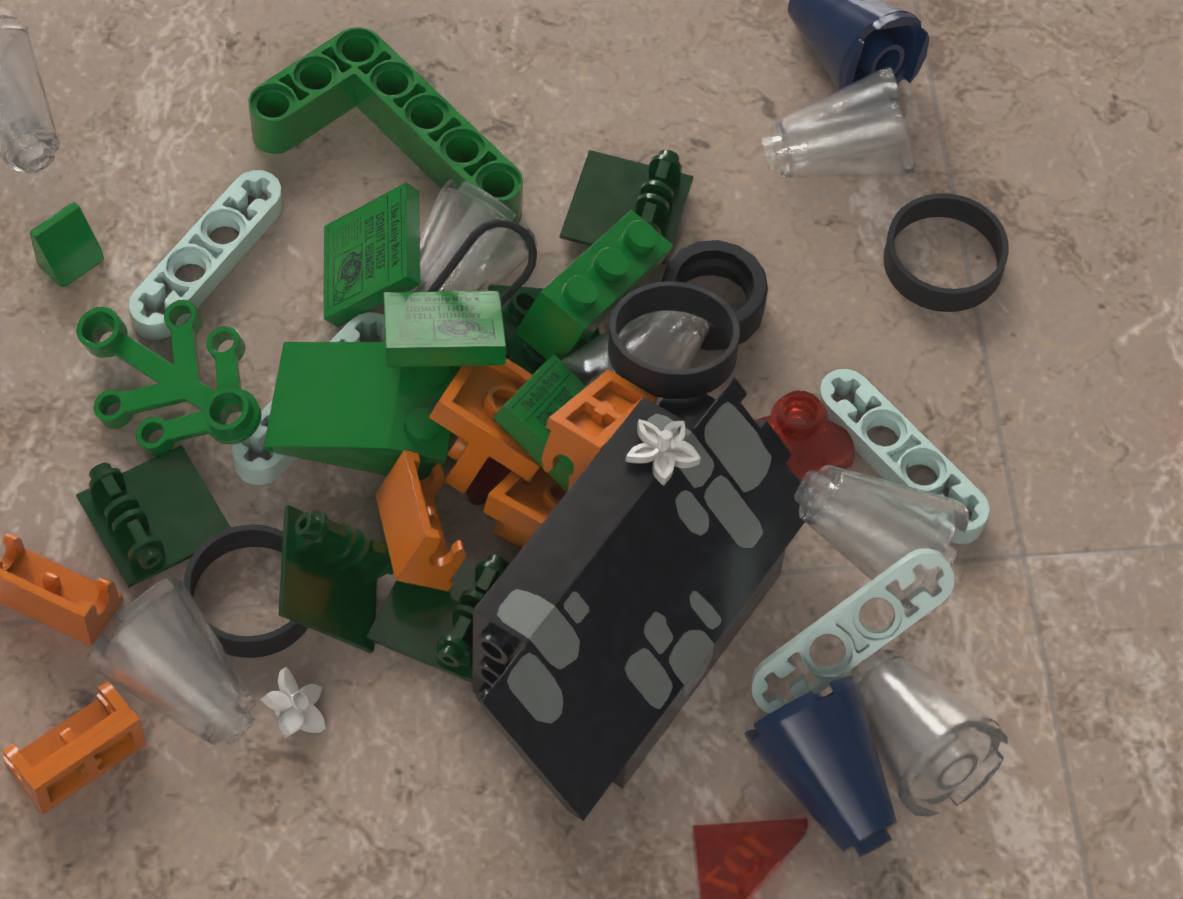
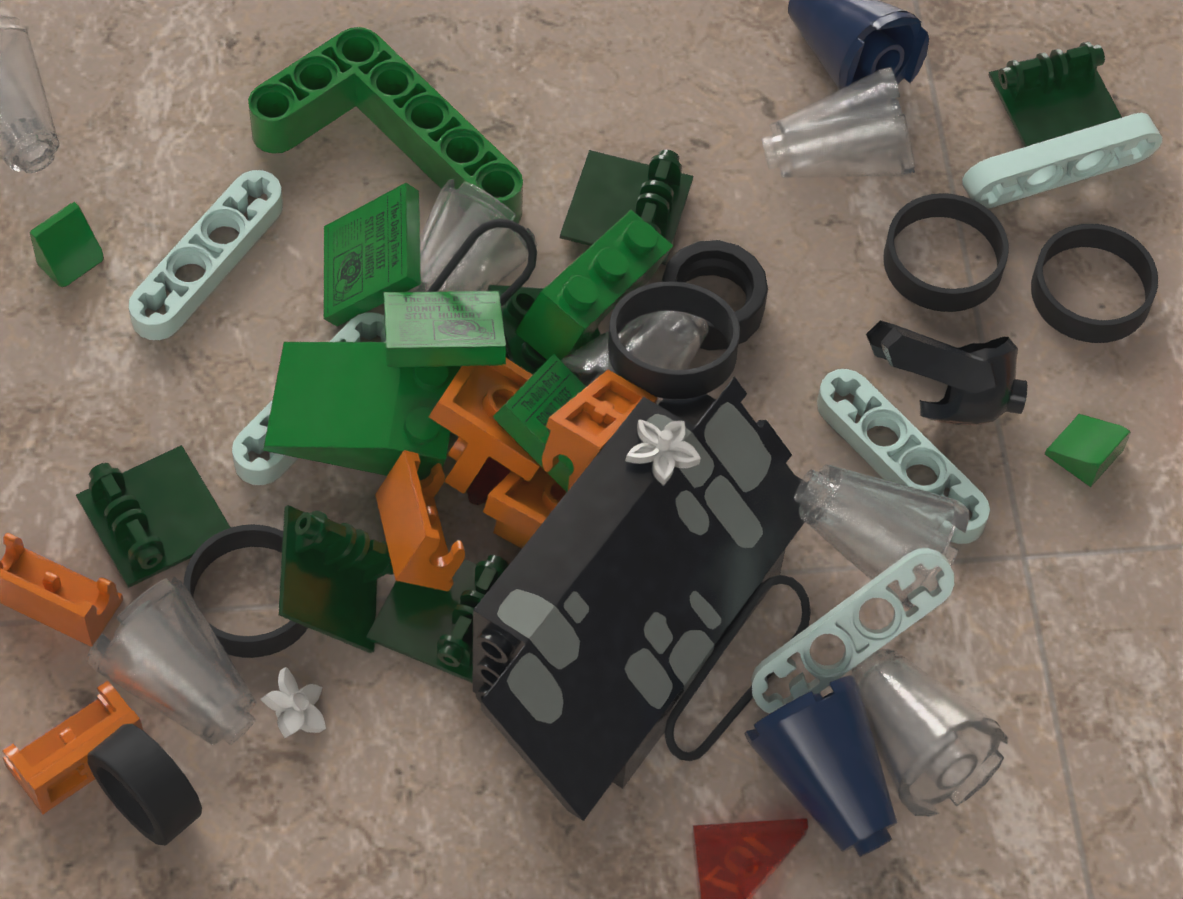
(145, 784): none -> black tyre
(175, 381): green plant -> none
(711, 661): none -> black piece
(810, 444): clear red plate -> none
(976, 374): none -> black piece
(1055, 93): none -> dark green hinge
(1062, 160): none -> light aqua beam
(1088, 447): none -> green slope
(1107, 239): none -> black tyre

